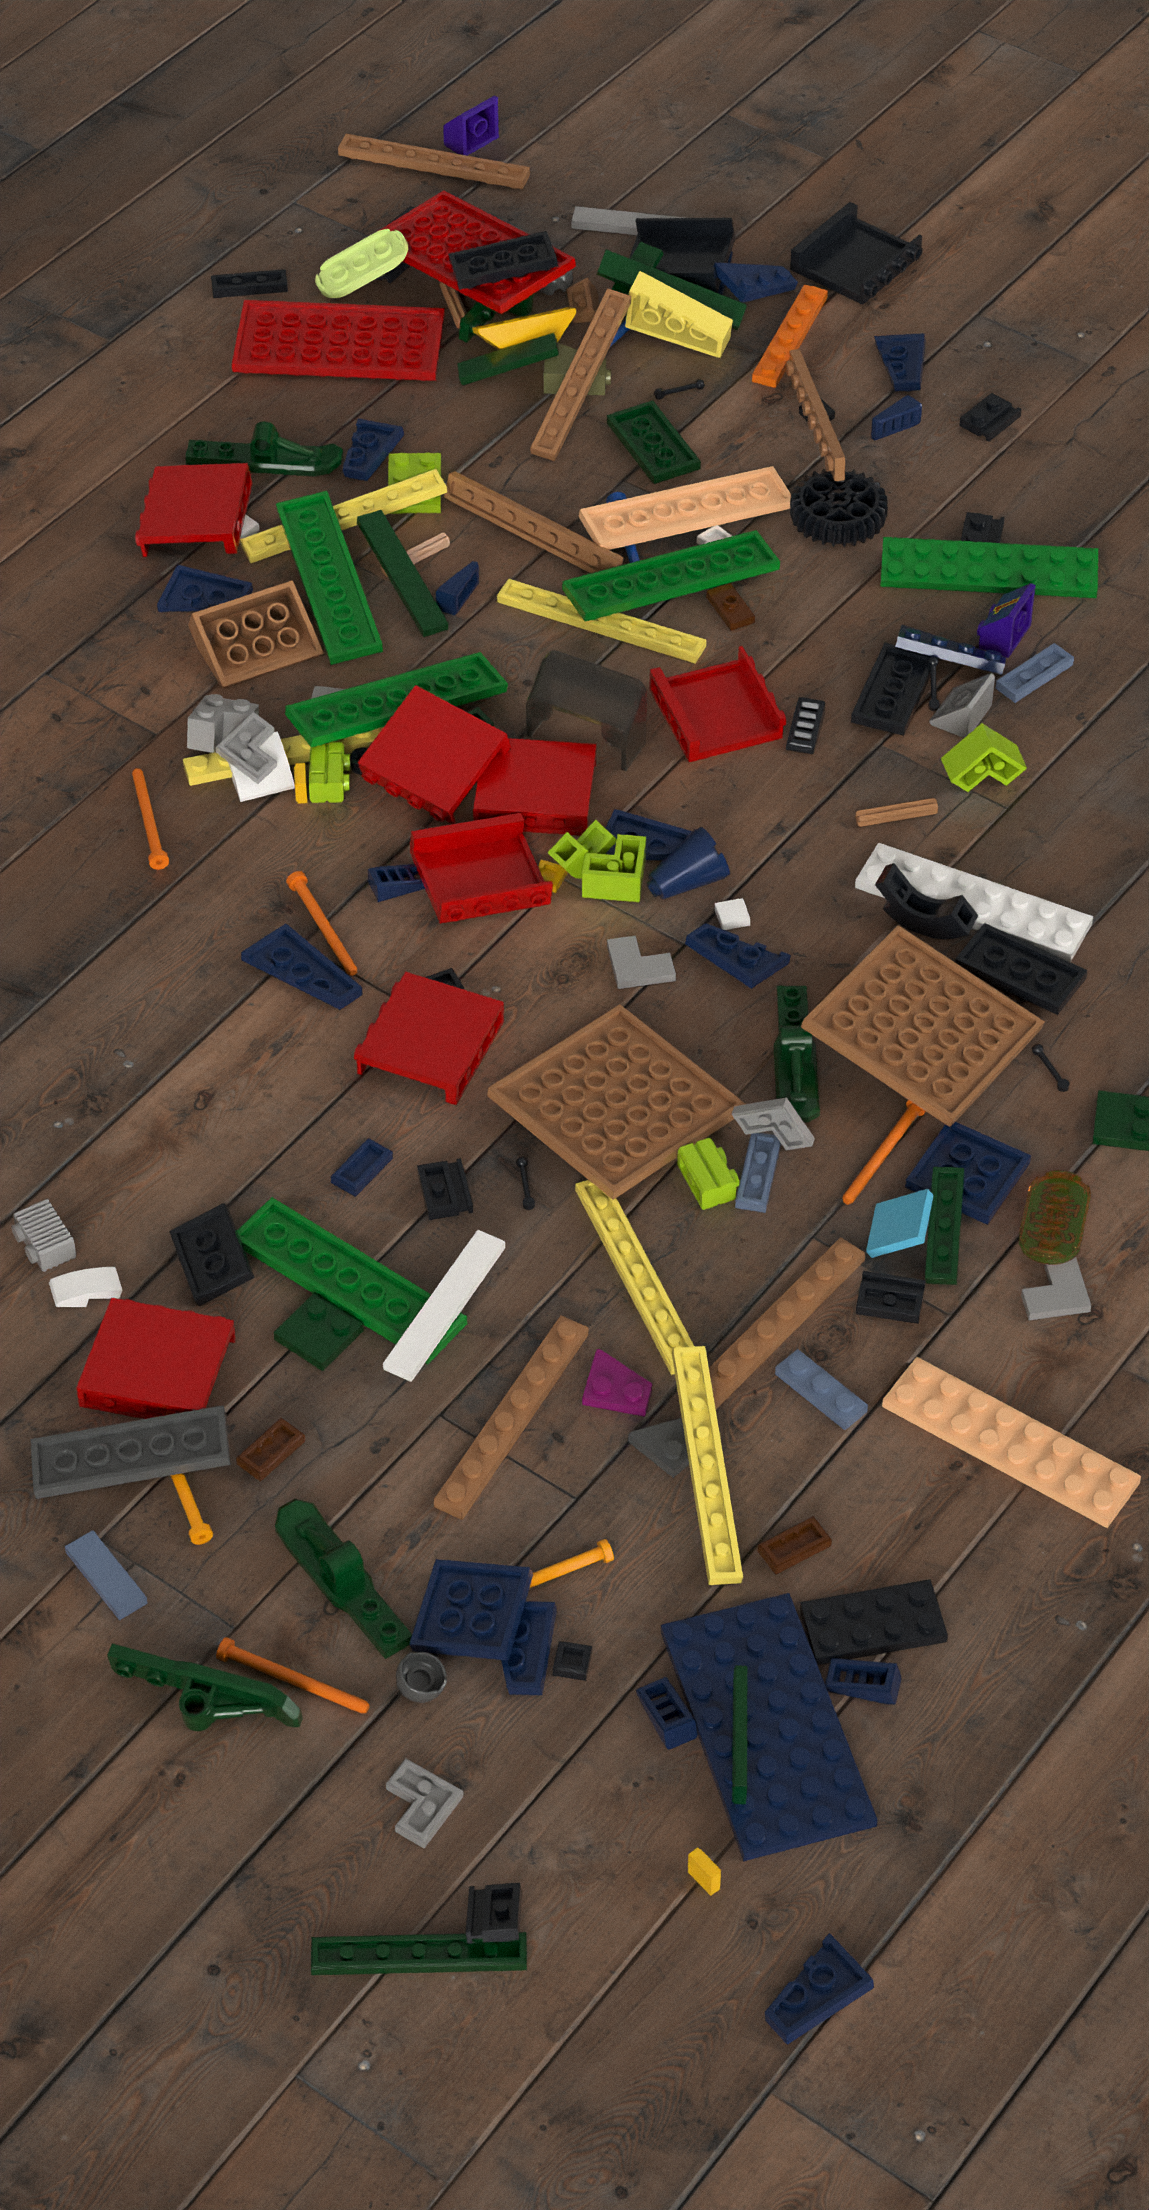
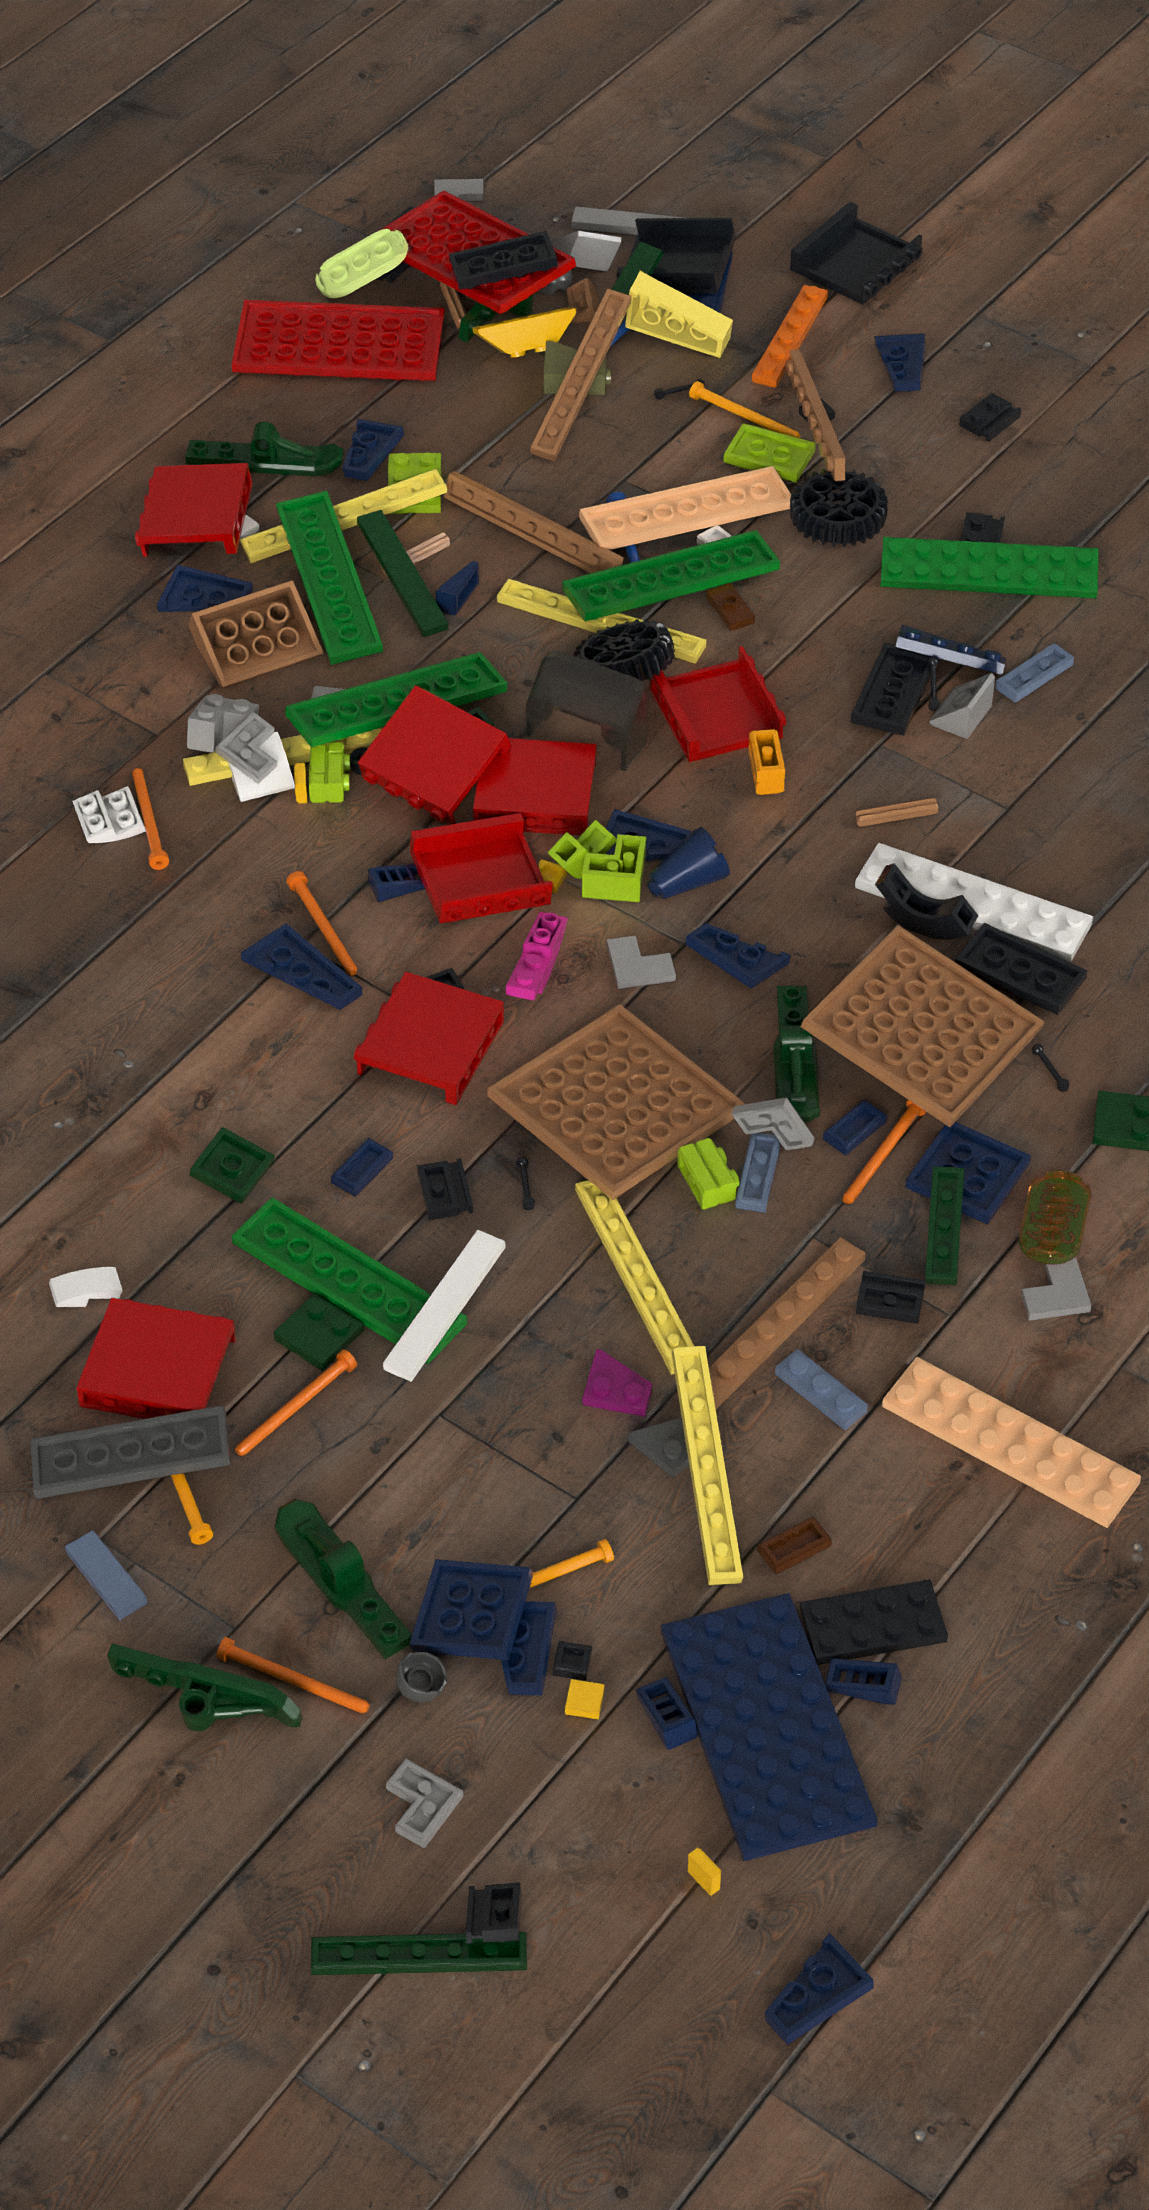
(44, 1235): light grey brick -> none
(109, 816): none -> white slope
(211, 1254): black tile -> none
(232, 1165): none -> dark green plate
(249, 283): black tile -> none
(270, 1449): reddish brown plate -> none
(344, 1362): none -> orange bar
(434, 161): medium nougat plate -> none
(462, 188): none -> light grey tile
(473, 128): dark purple slope -> none
(508, 359): dark green tile -> none
(510, 1418): medium nougat plate -> none
(538, 956): none -> dark pink slope
(584, 1699): none -> yellow tile
(589, 249): none -> light grey slope
(625, 270): dark green tile -> none
(630, 648): none -> black gear
(653, 442): dark green plate -> none
(698, 391): none -> light orange bar
(732, 914): white tile -> none
(739, 1735): dark green tile -> none
(755, 281): dark blue wing -> none
(762, 448): none -> lime plate
(766, 762): none -> light orange brick
(807, 710): black slope -> none
(854, 1127): none -> dark blue tile
(897, 418): dark blue slope -> none
(899, 1223): medium azure tile -> none
(980, 755): lime brick -> none
(1007, 621): dark purple slope -> none

